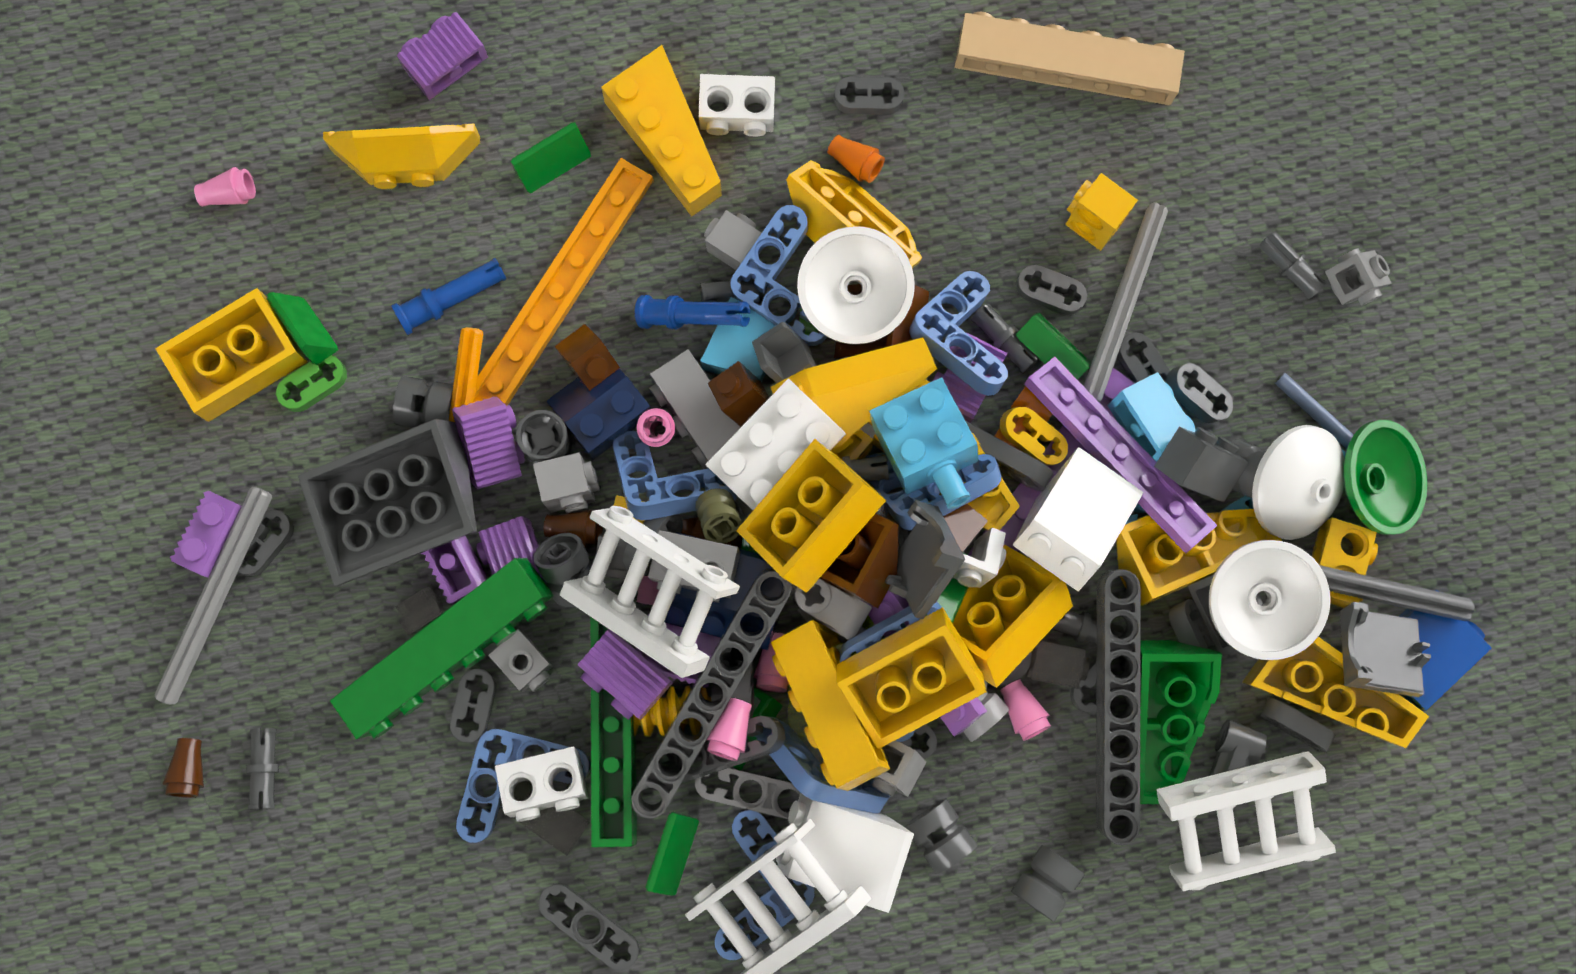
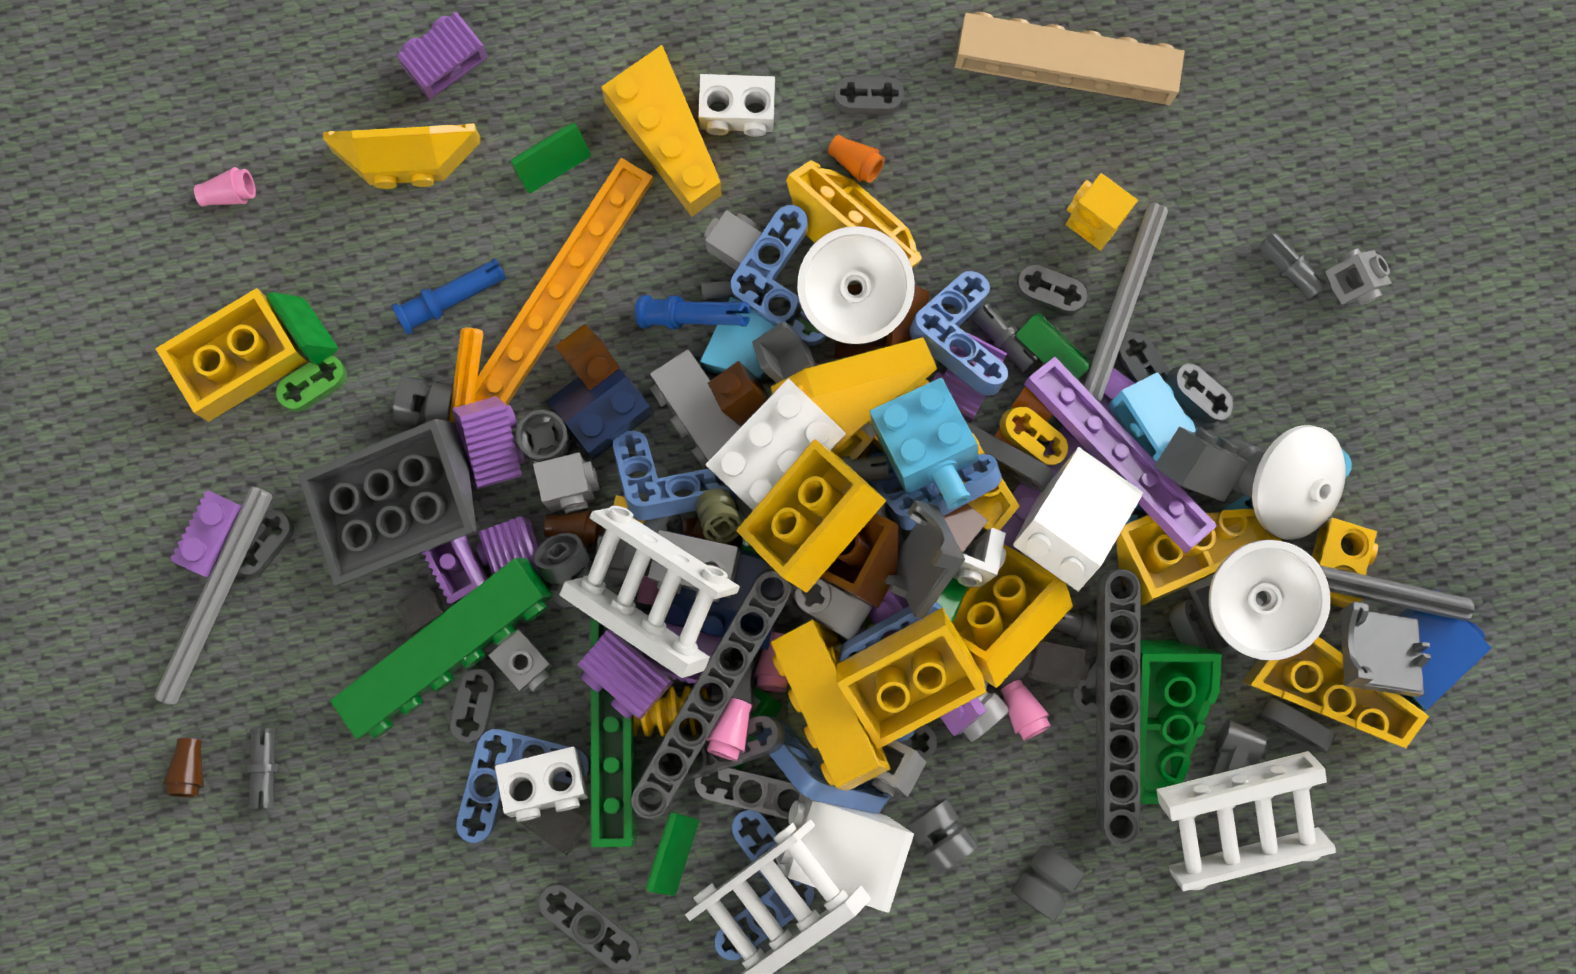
(647, 423): bright pink cone -> none
(1314, 409): sand blue bar -> none
(1385, 477): green dish -> none

